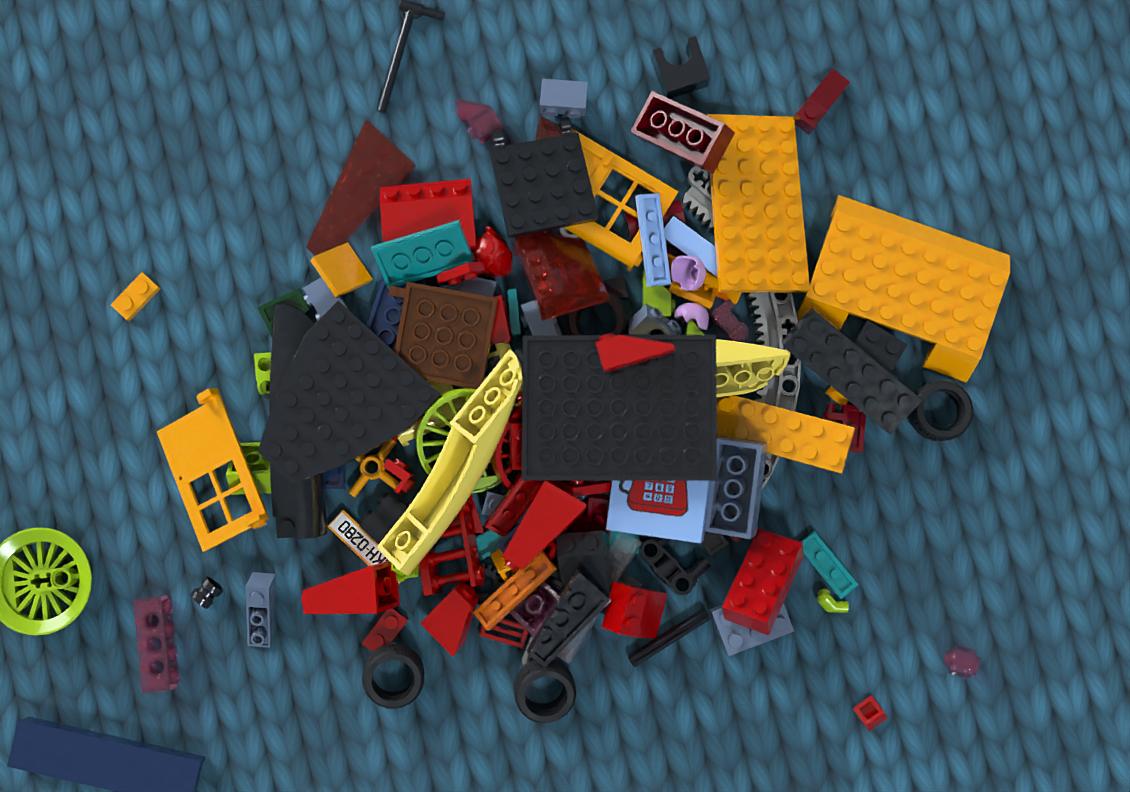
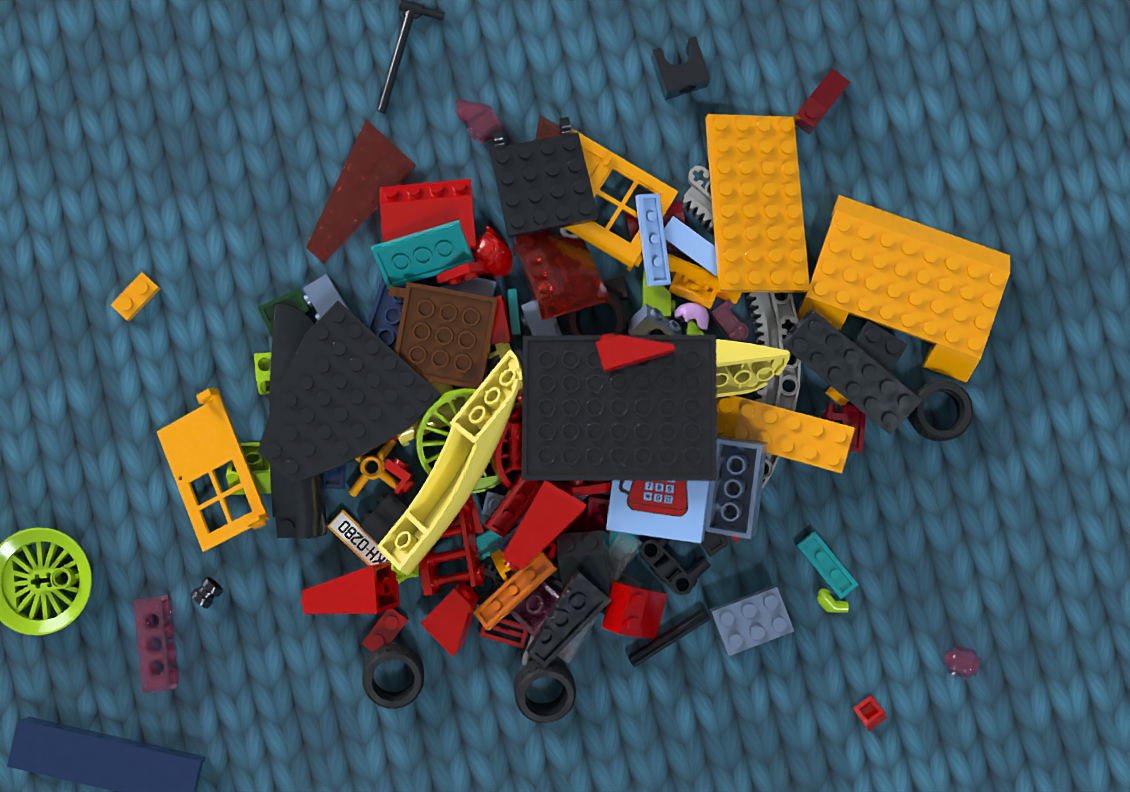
(260, 608): sand blue slope -> none
(341, 269): light orange tile -> none
(563, 98): sand blue slope -> none
(682, 132): dark red brick -> none
(688, 272): lavender hair -> none
(763, 581): red brick -> none

